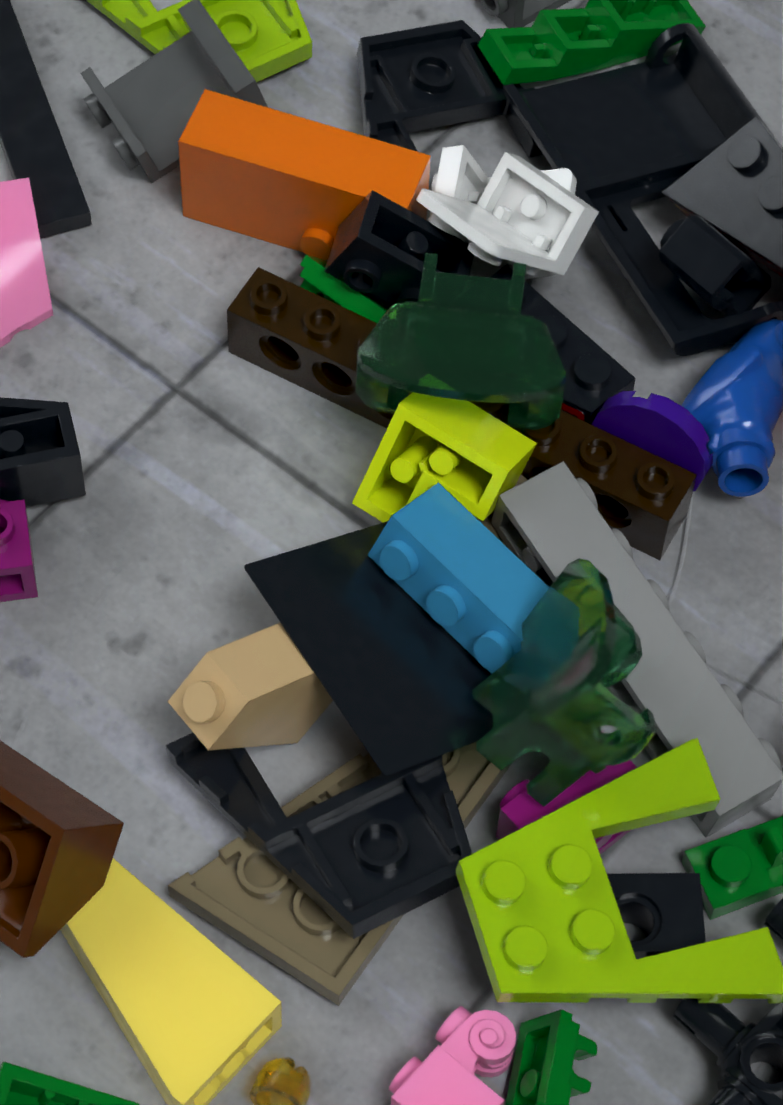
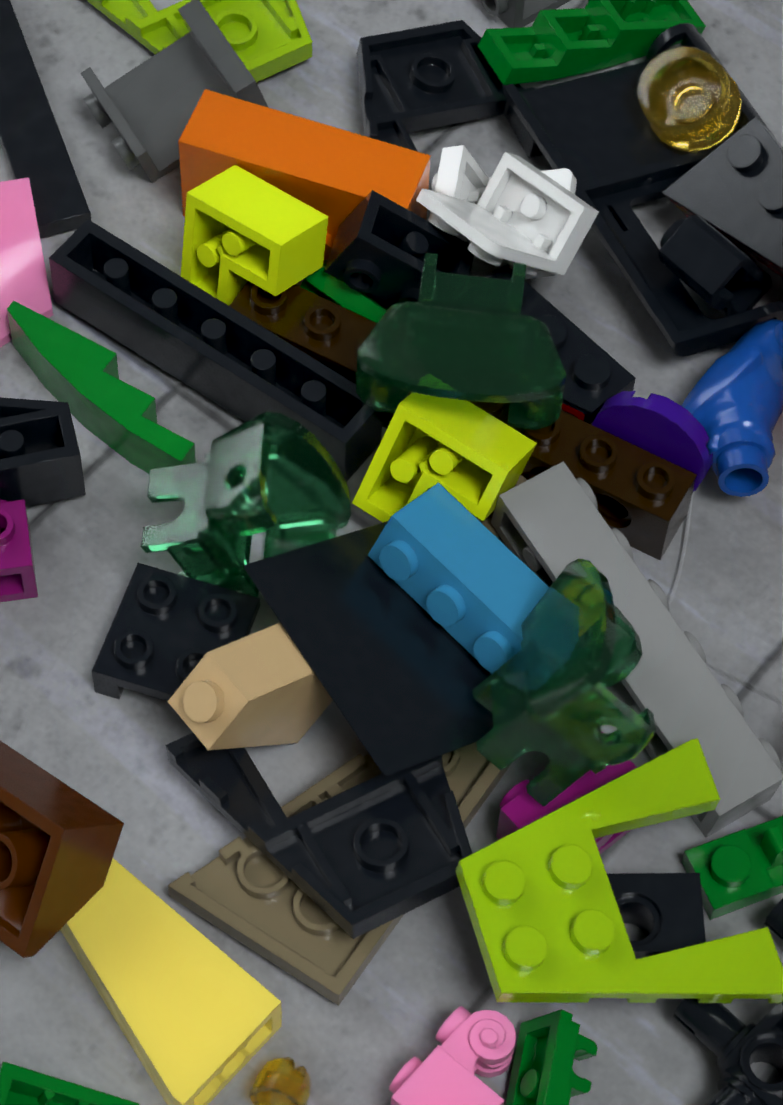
(88, 379): none -> green slope
(166, 630): none -> black piece
(209, 343): none -> black brick
(249, 232): none -> neon yellow brick
(252, 481): none -> clear green piece
(689, 99): none -> clear yellow piece

